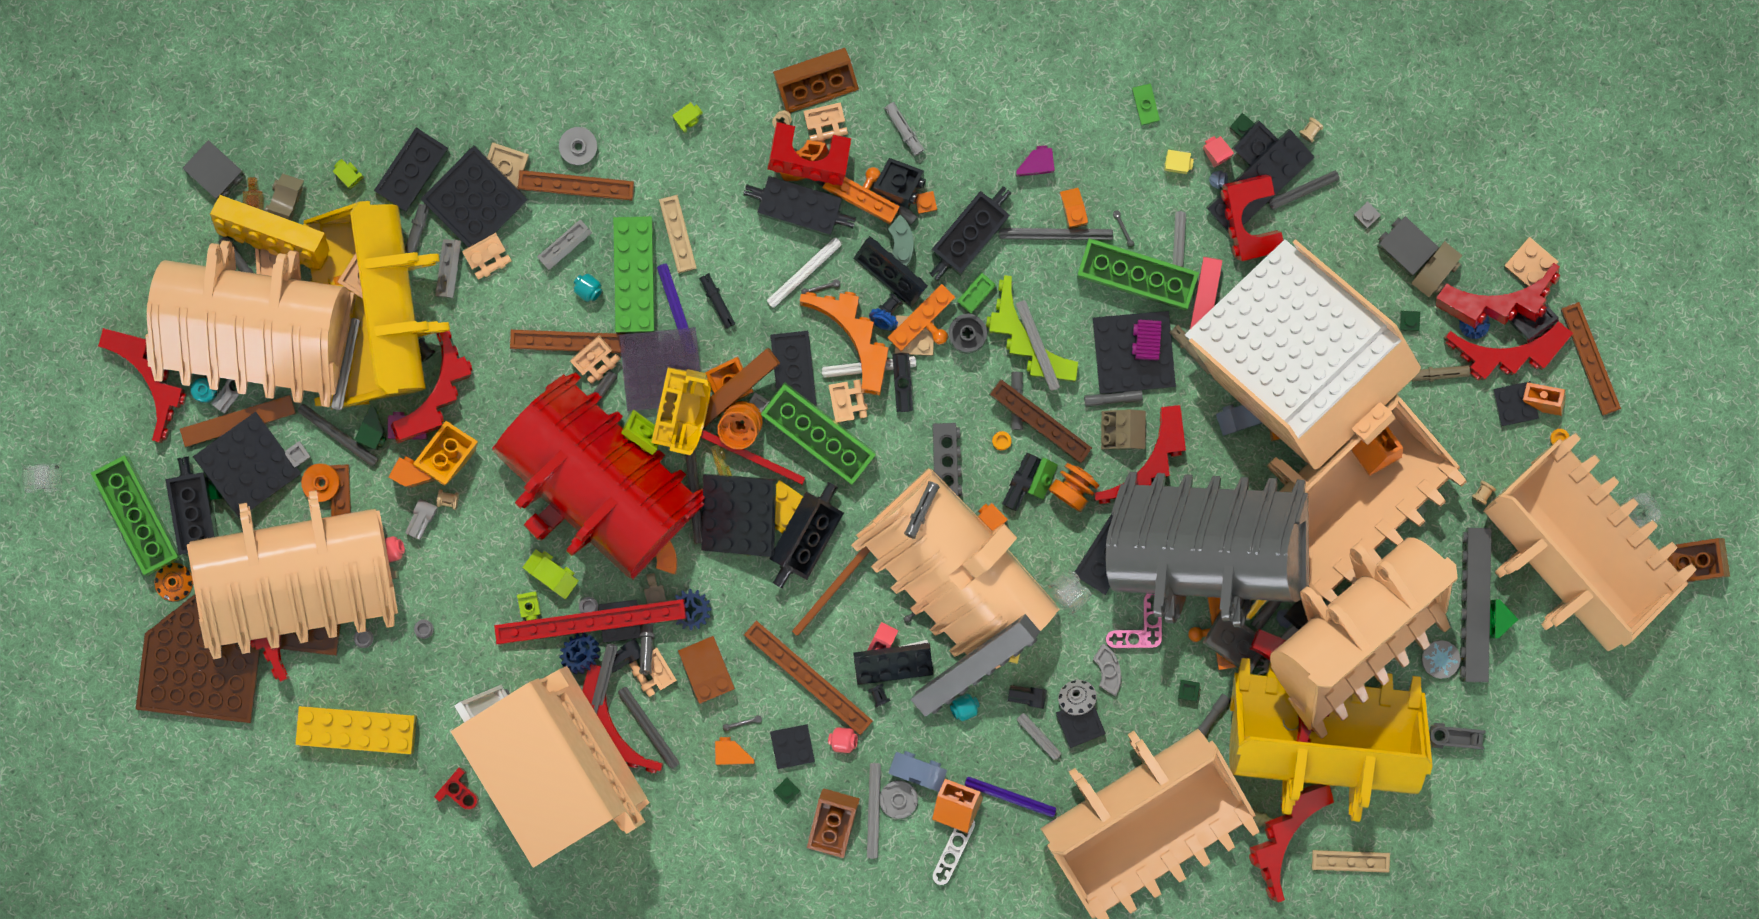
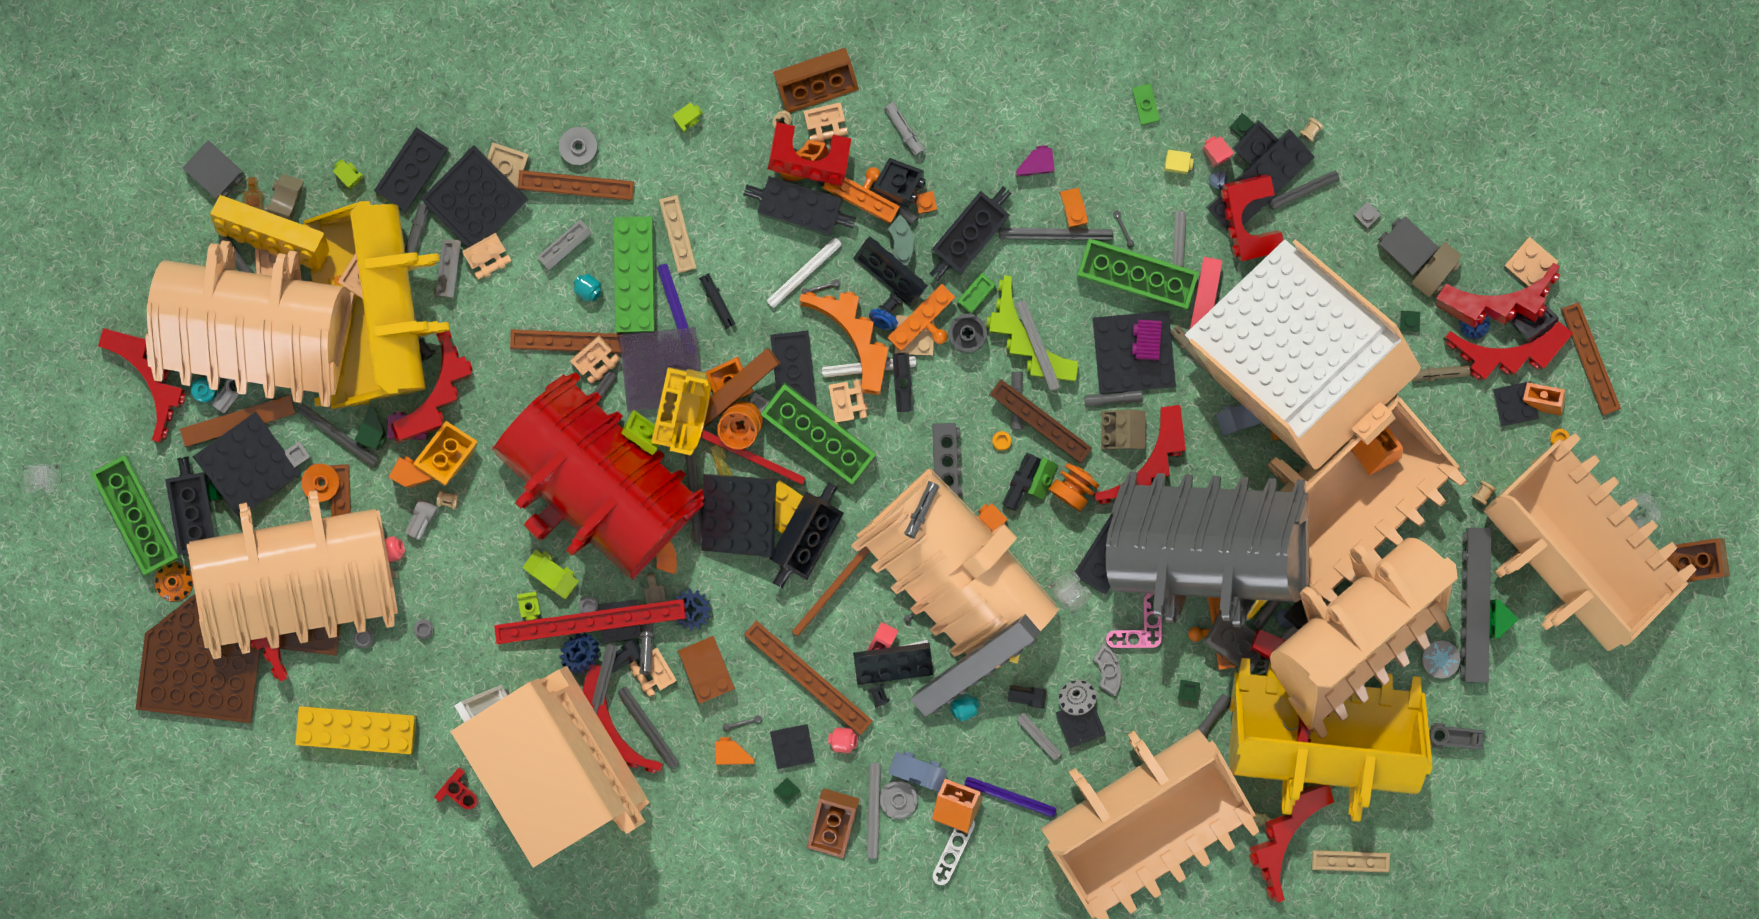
(338, 398): light grey axle -> none

